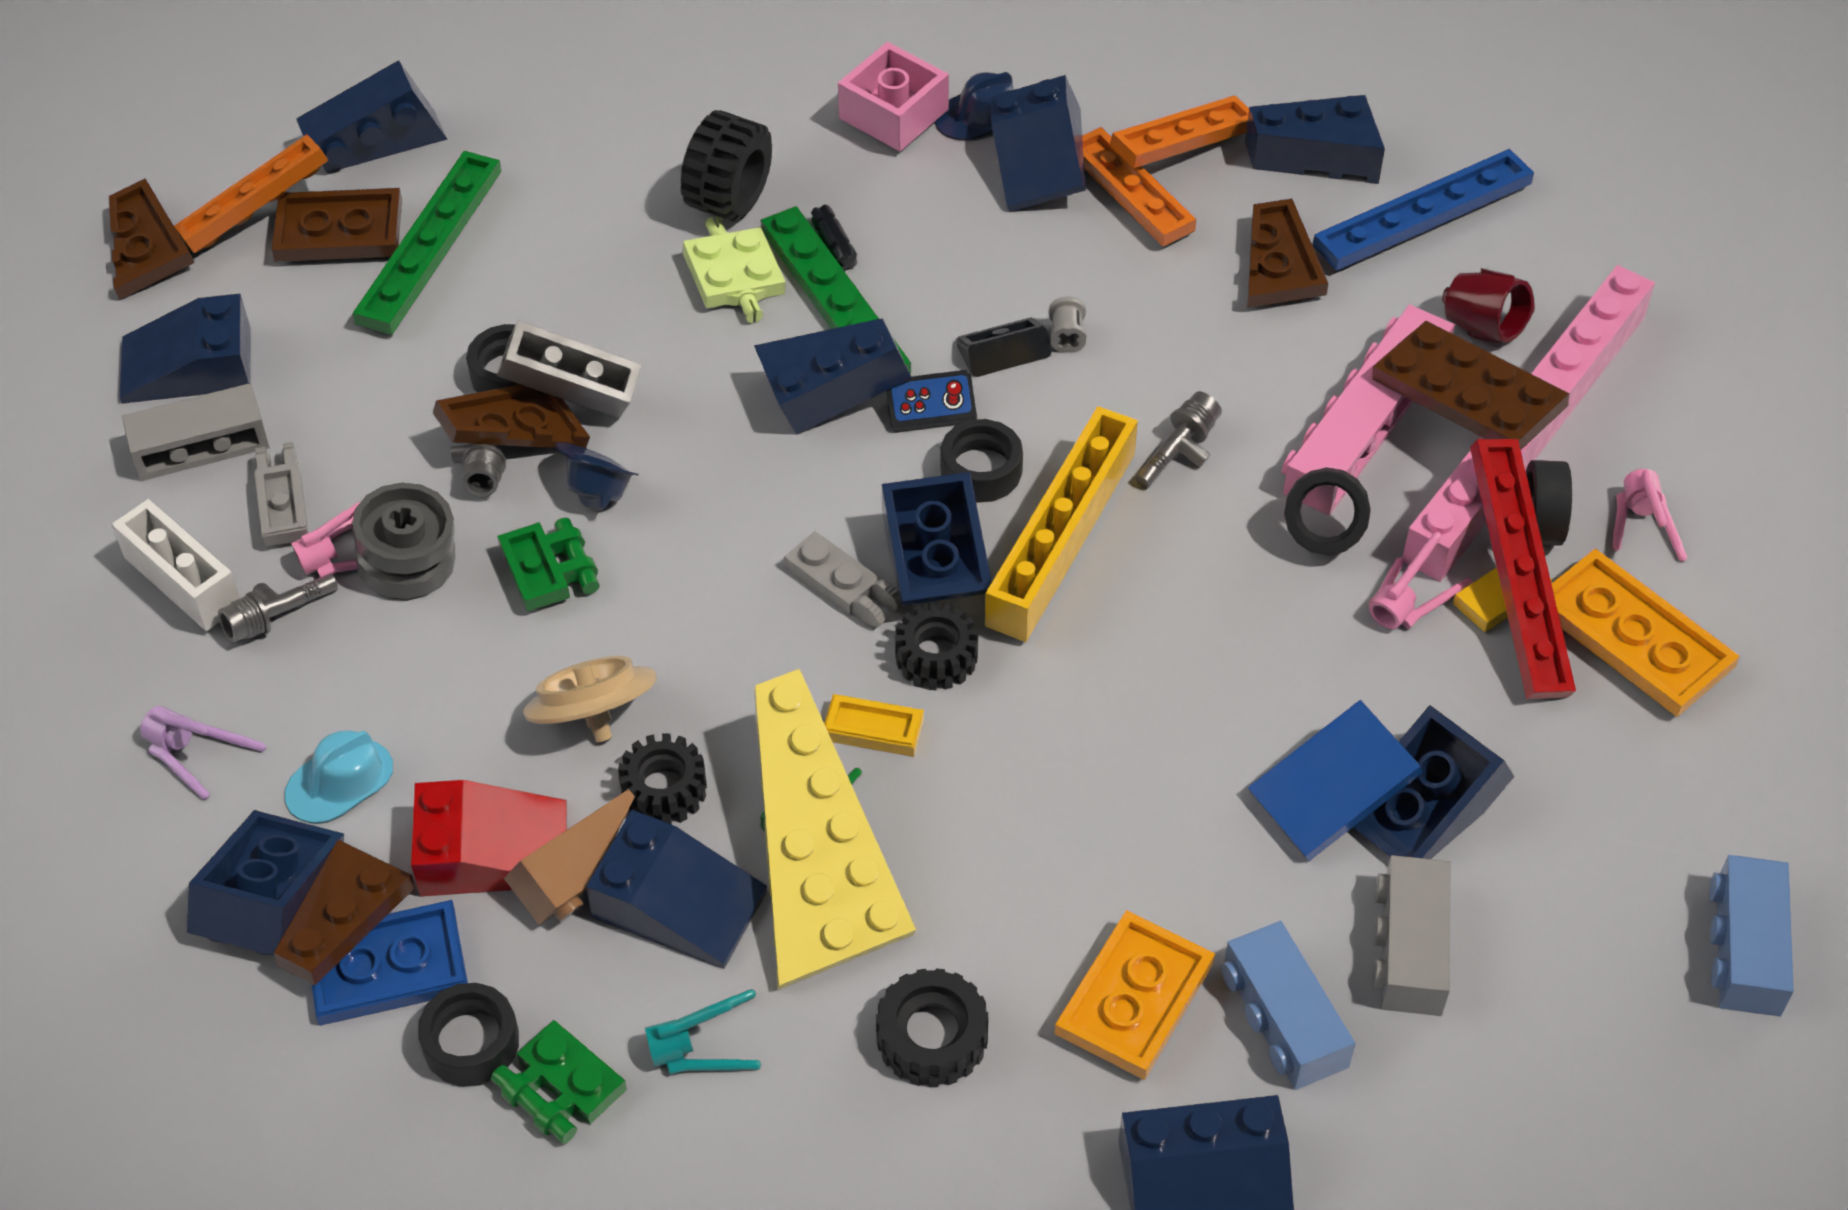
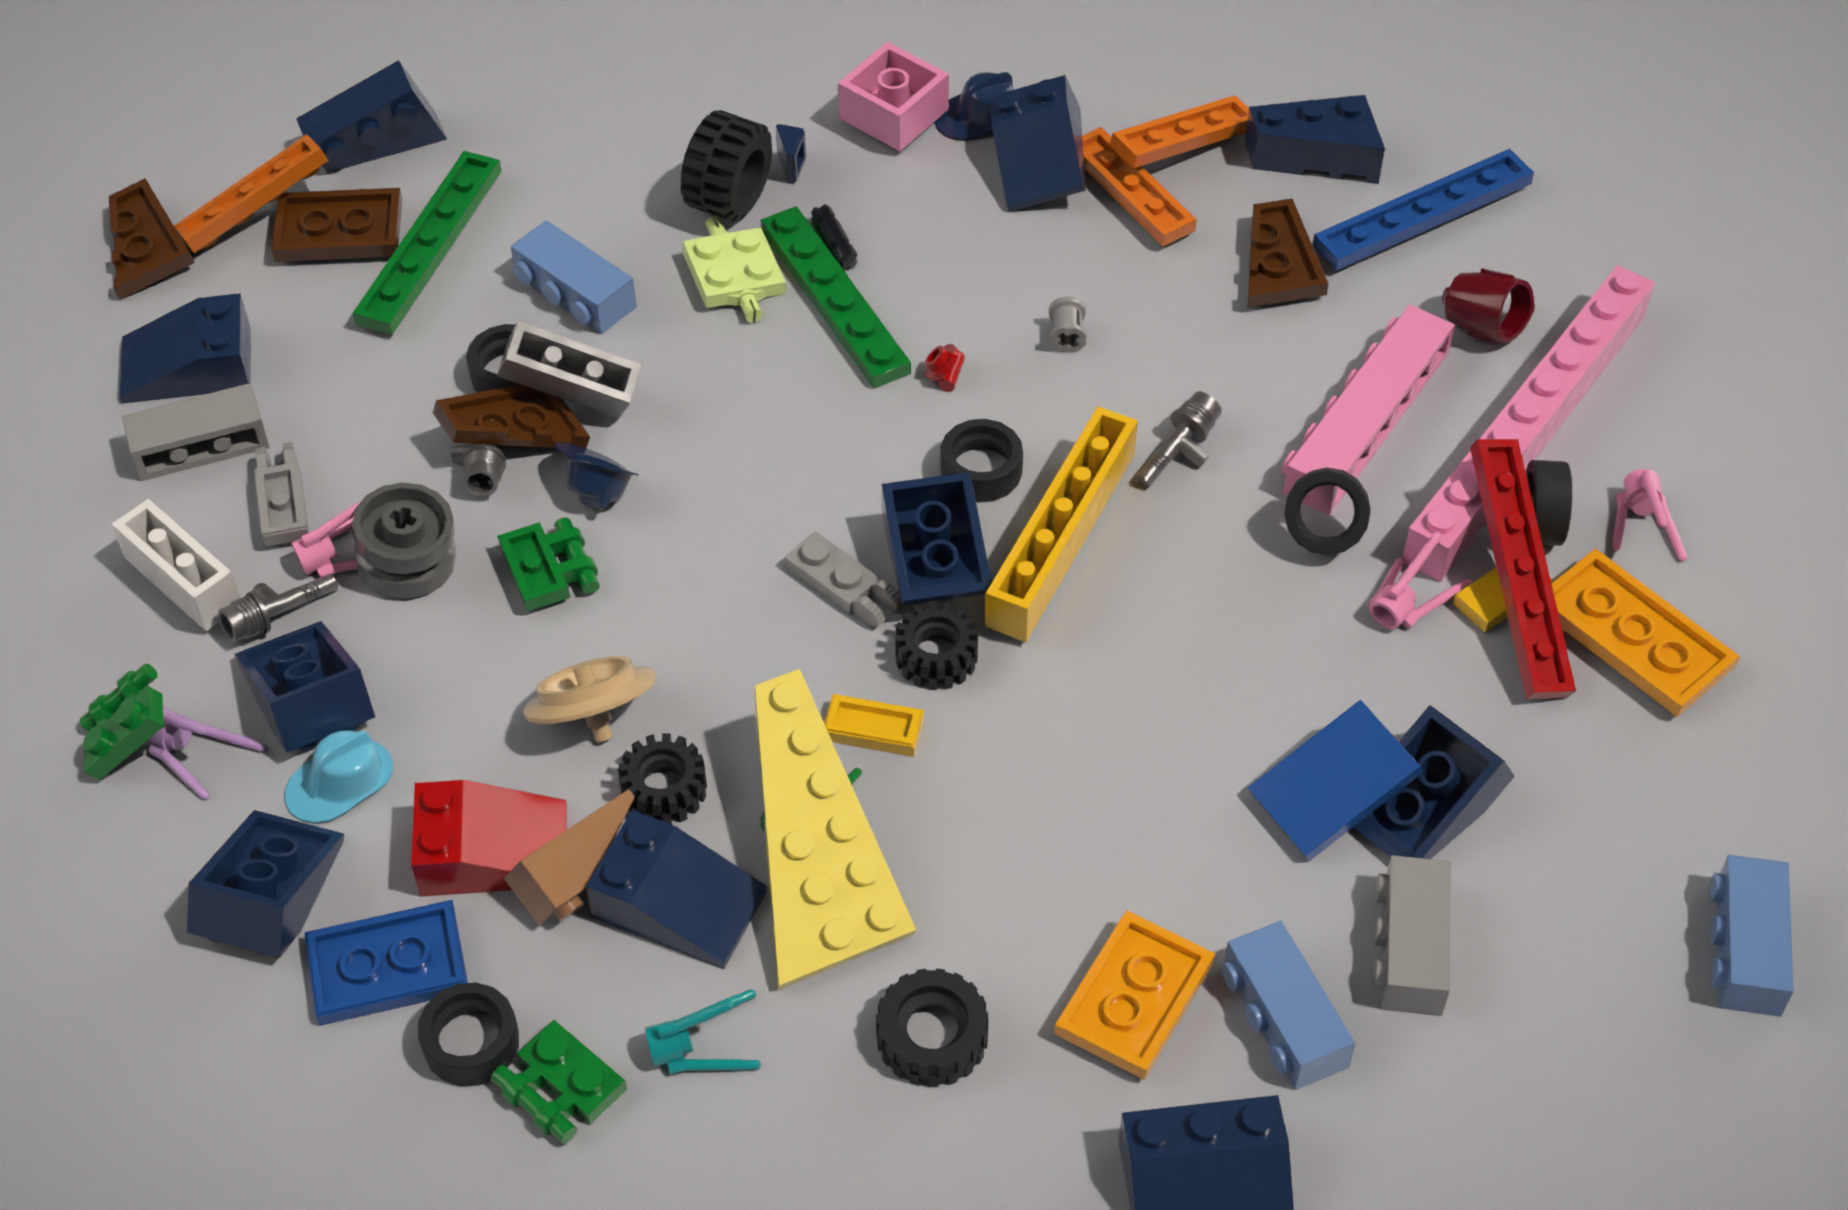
(121, 721): none -> green plate
(306, 686): none -> dark blue slope
(339, 911): reddish brown wing -> none
(573, 277): none -> medium blue brick
(791, 150): none -> dark blue slope
(831, 370): dark blue wedge -> none
(931, 401): slope -> none
(944, 366): none -> red plate
(1004, 346): black slope -> none
(1470, 385): reddish brown plate -> none

